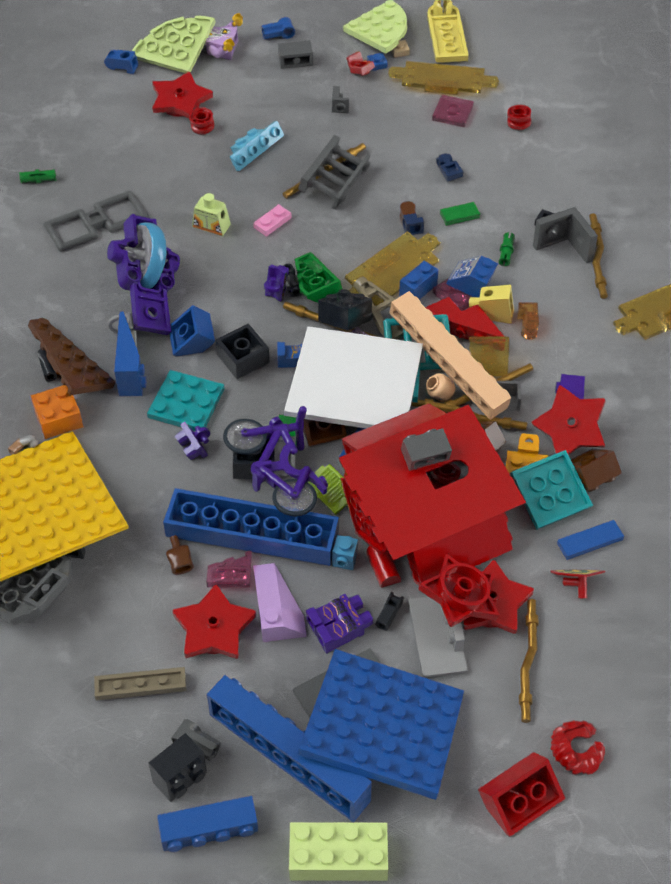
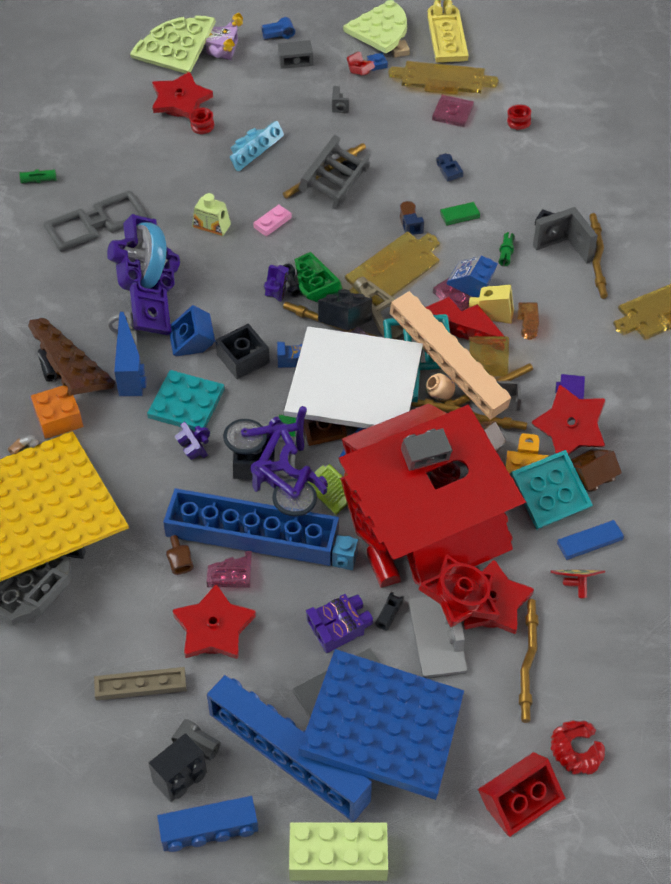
(122, 60): blue leg -> none
(277, 607): lavender wedge -> none
(419, 280): blue brick -> none

